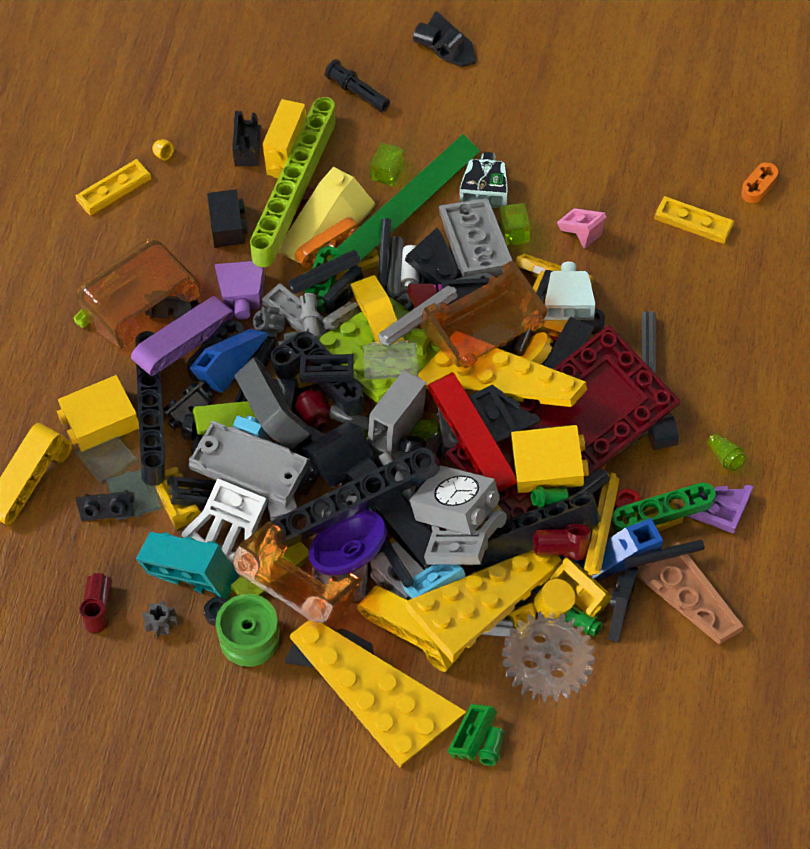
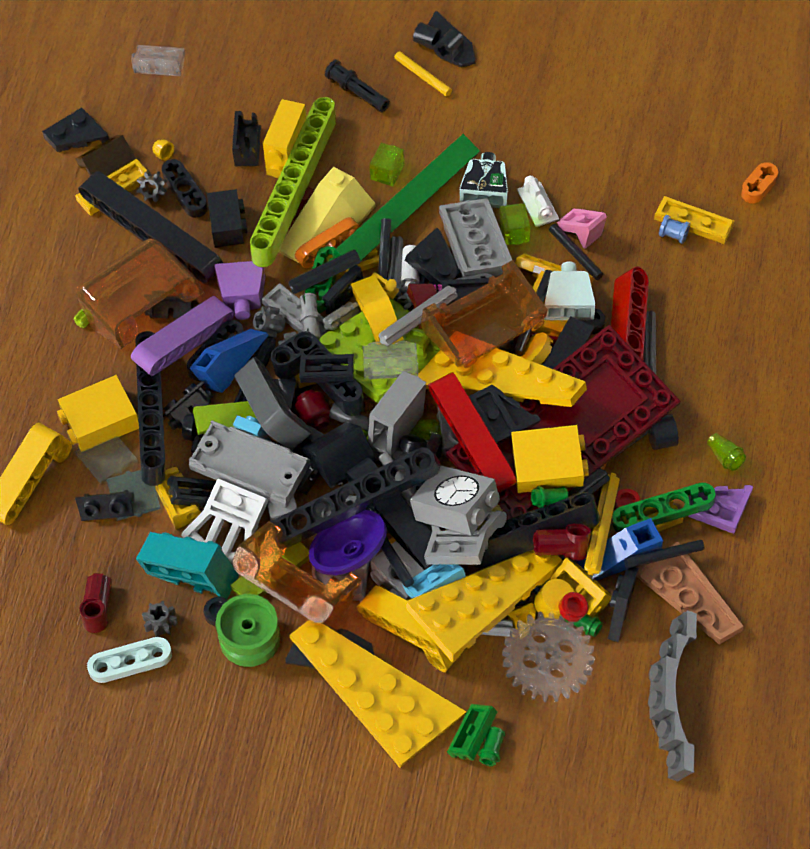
(74, 131): none -> black wing
(107, 156): none -> dark brown panel
(116, 659): none -> light aqua plate
(149, 224): none -> black beam
(152, 179): none -> dark grey gear
(158, 60): none -> clear bracket
(184, 178): none -> black beam
(389, 285): none -> yellow hand
(423, 74): none -> yellow bar
(537, 202): none -> white hinge
(573, 606): none -> red tile
(576, 252): none -> black bar
(630, 308): none -> red beam
(663, 697): none -> dark grey piece
(674, 229): none -> medium blue bush

